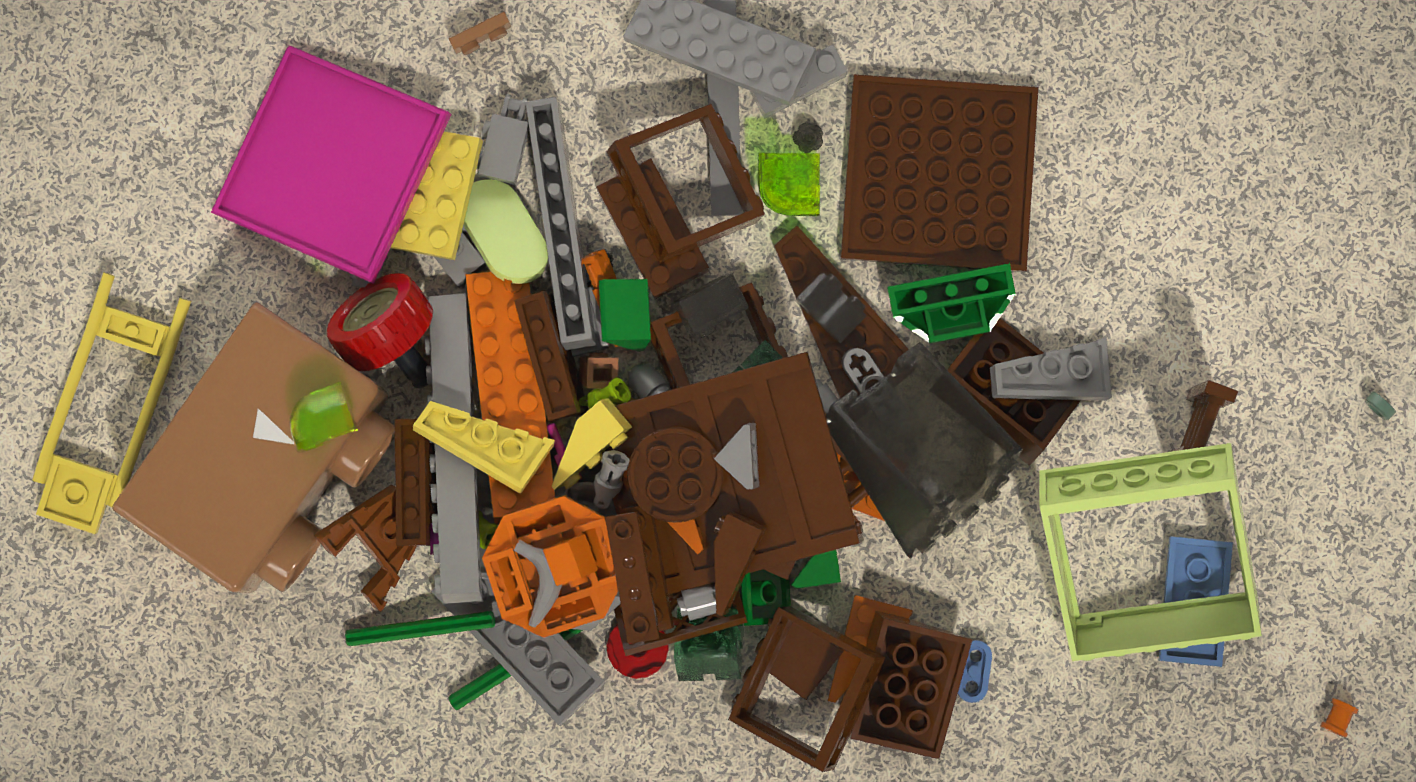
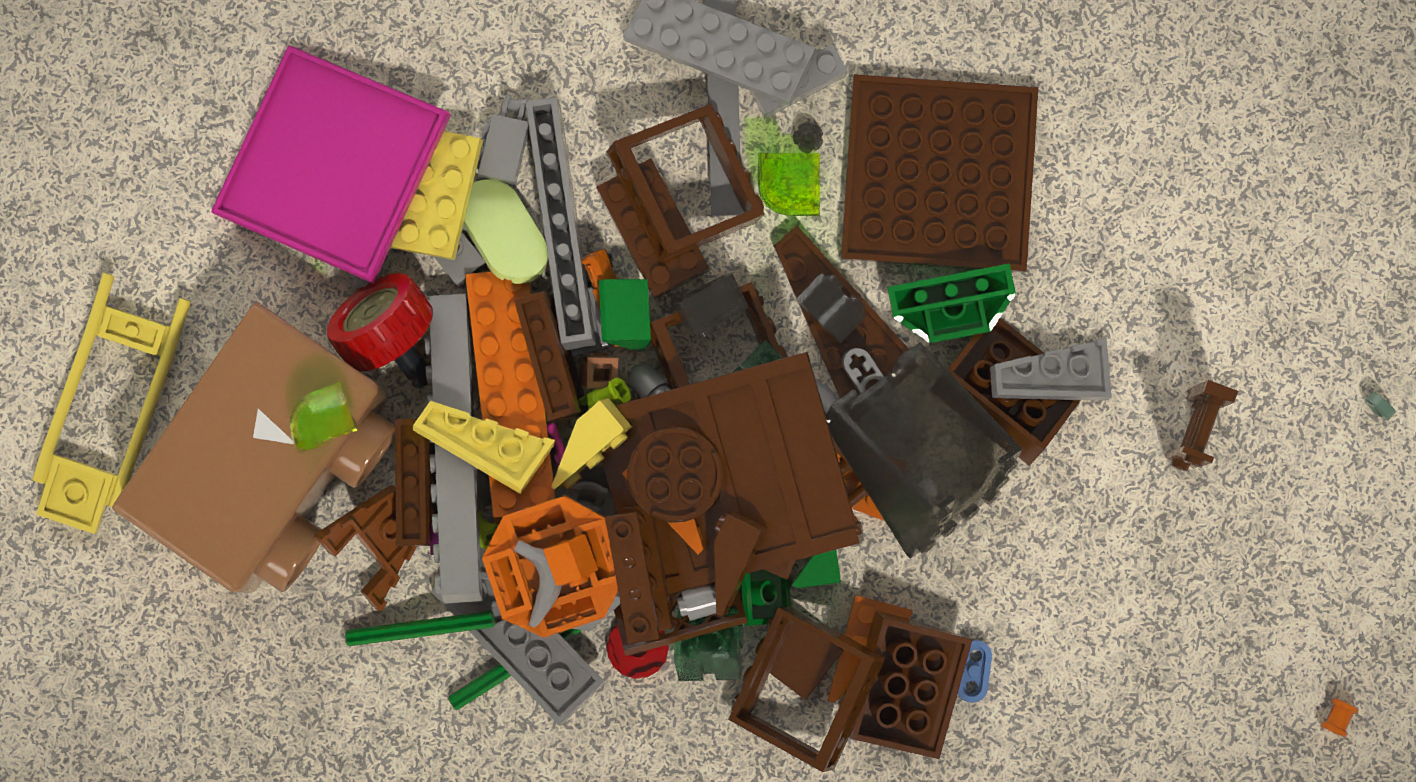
(469, 40): medium nougat plate -> none
(610, 483): light grey piece -> none
(741, 457): light grey slope -> none
(1139, 481): yellowish green door -> none
(1192, 572): medium blue plate -> none

